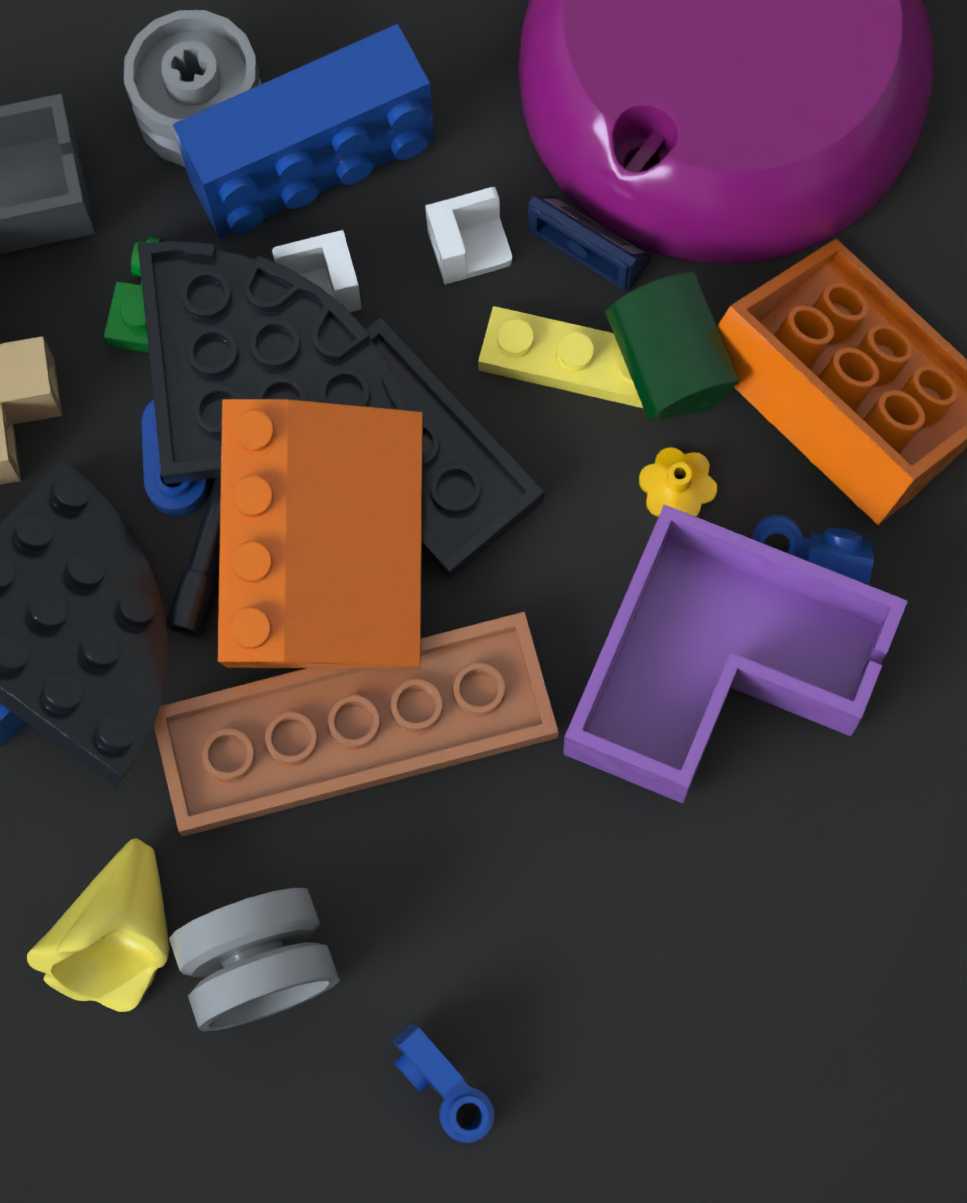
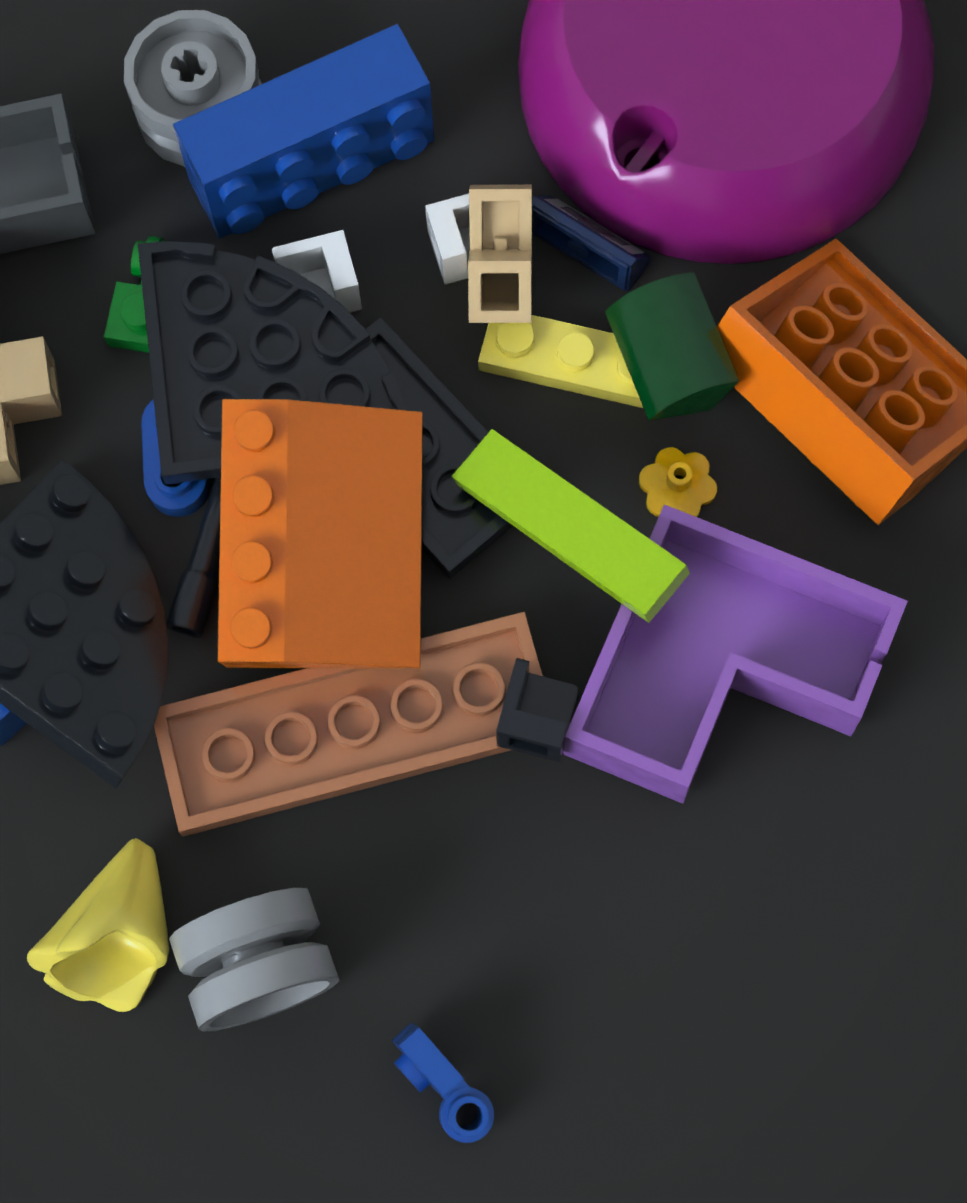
(500, 254): none -> tan brick
(535, 713): none -> black panel
(571, 525): none -> lime tile
(834, 550): blue plate -> none

